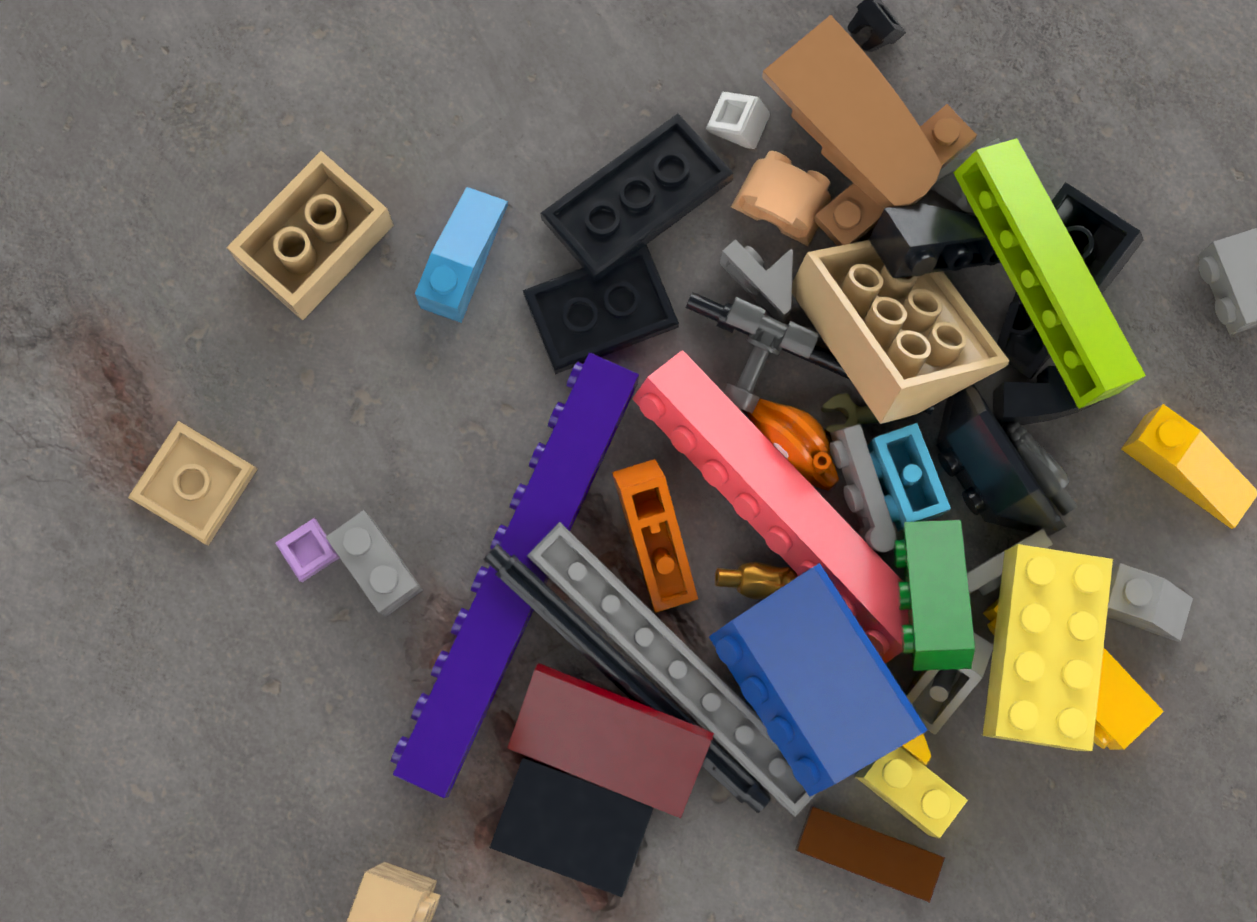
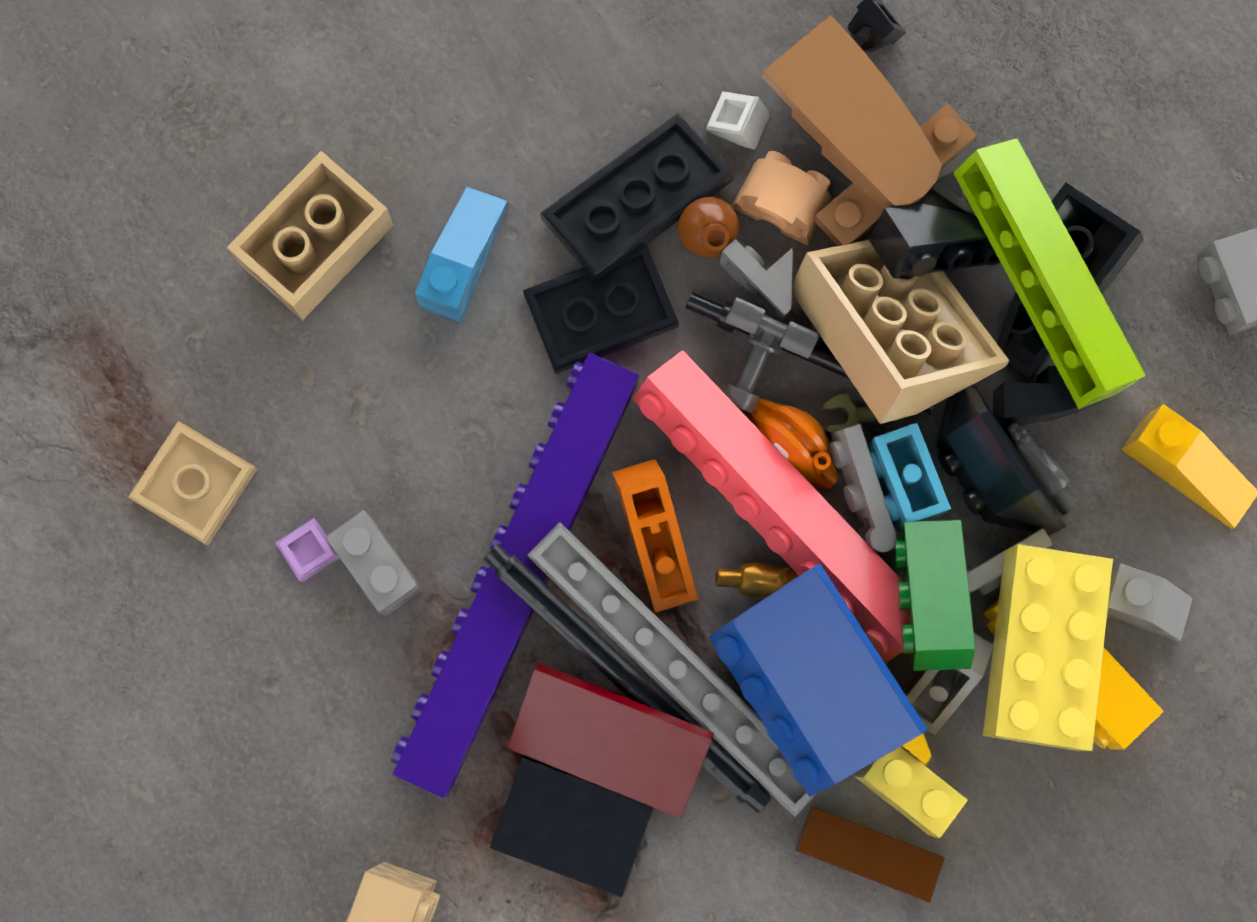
(708, 227): none -> dark orange brick

